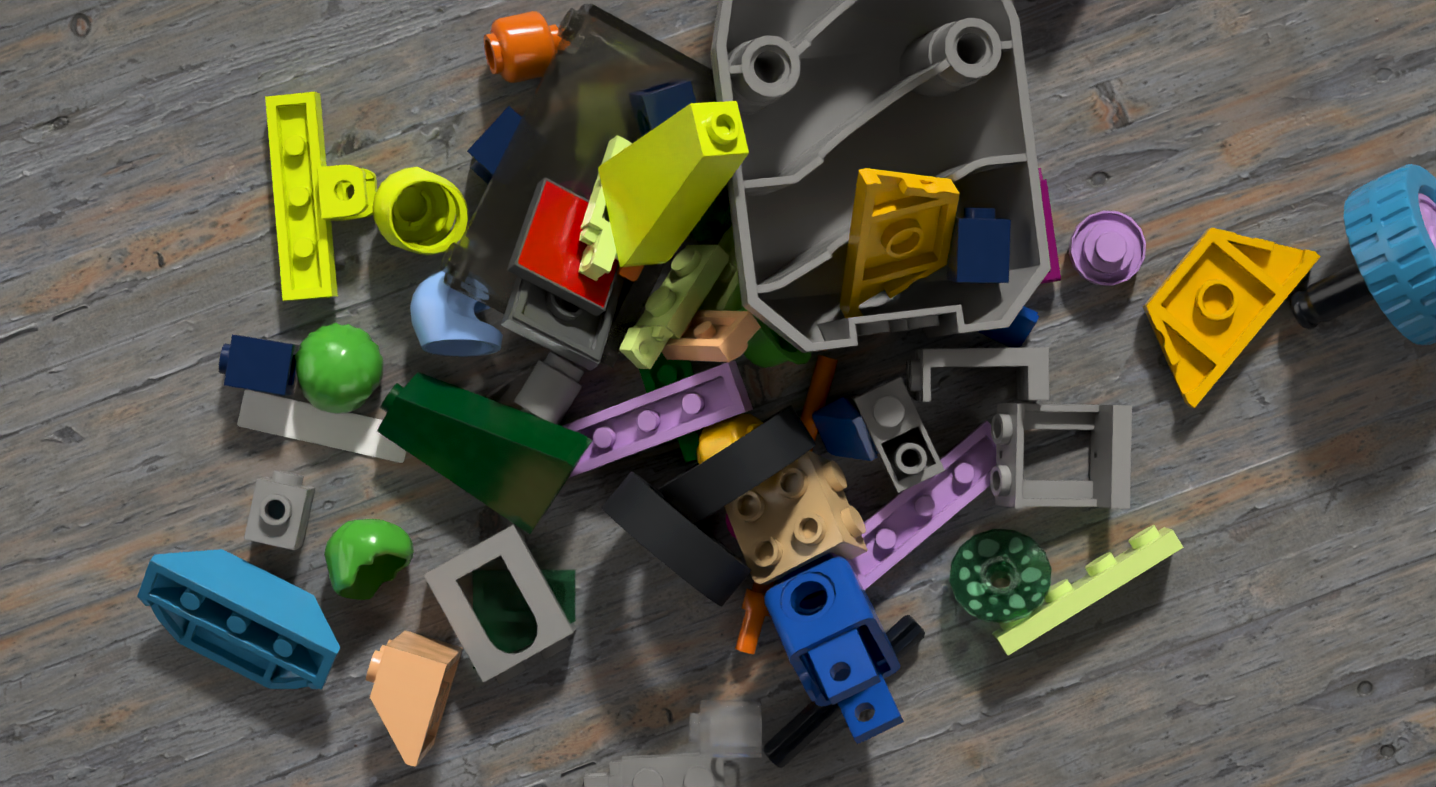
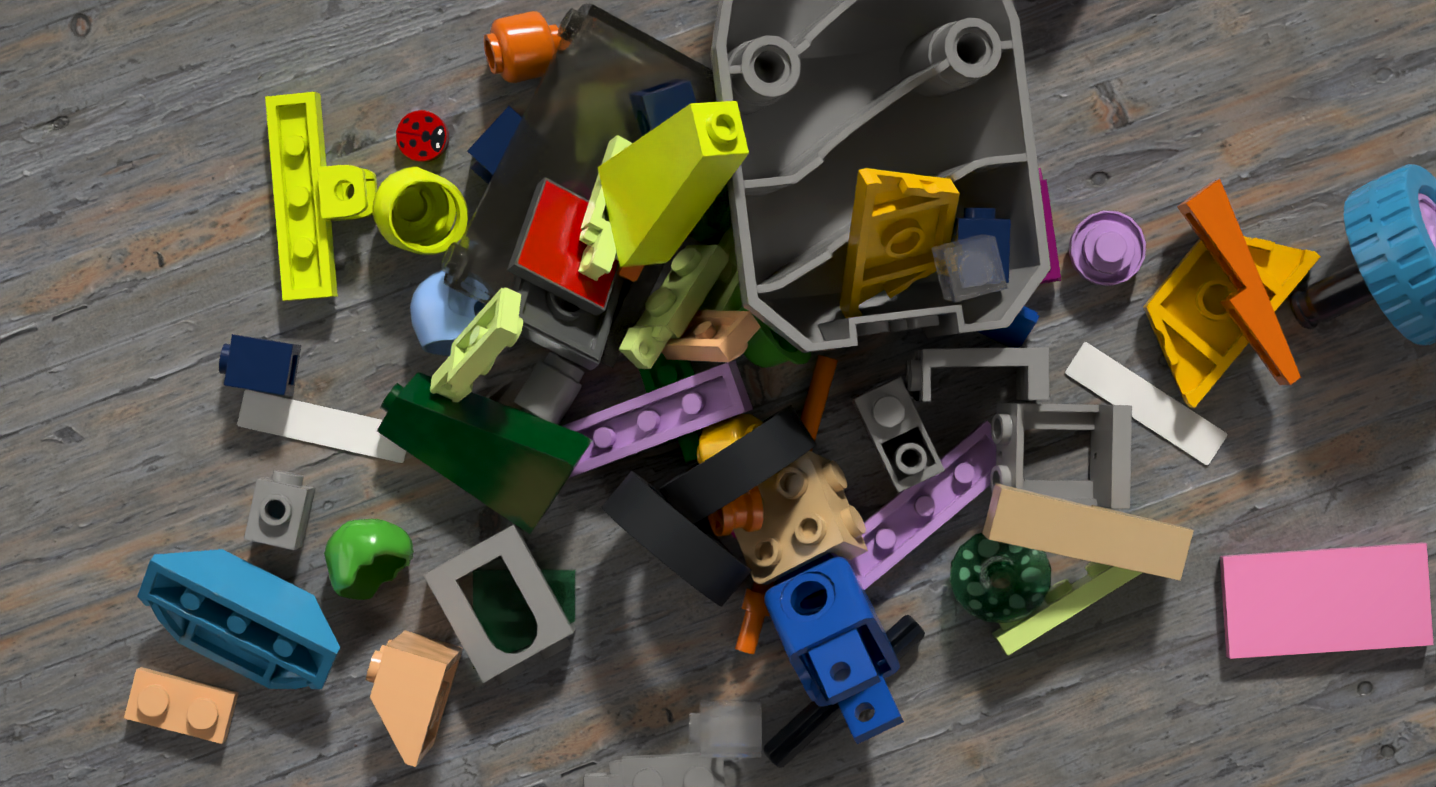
(181, 705): none -> light nougat plate
(338, 368): bright green hair -> none
(422, 136): none -> red tile
(479, 345): none -> yellowish green hinge
(743, 513): none -> orange wheel
(844, 431): blue slope -> none
(969, 268): none -> clear brick
(1086, 532): none -> tan slope
(1148, 403): none -> white sticker
(1249, 305): none -> orange slope
(1326, 600): none -> bright pink tile

